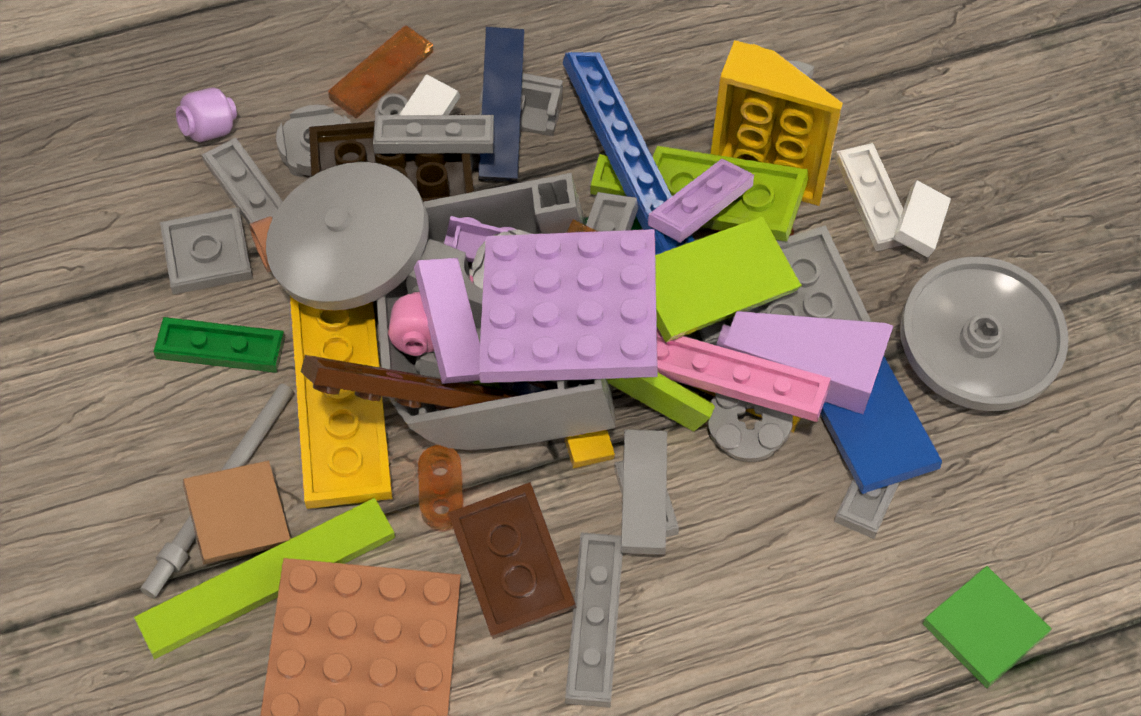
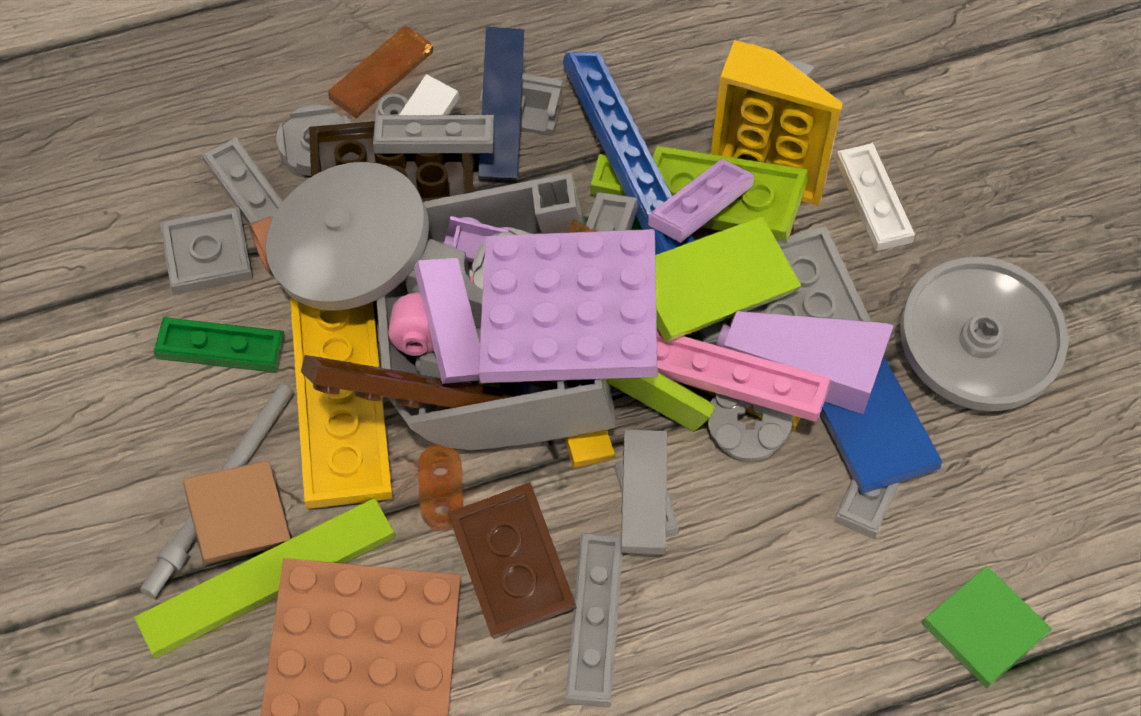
(206, 114): lavender head -> none
(922, 219): white tile -> none

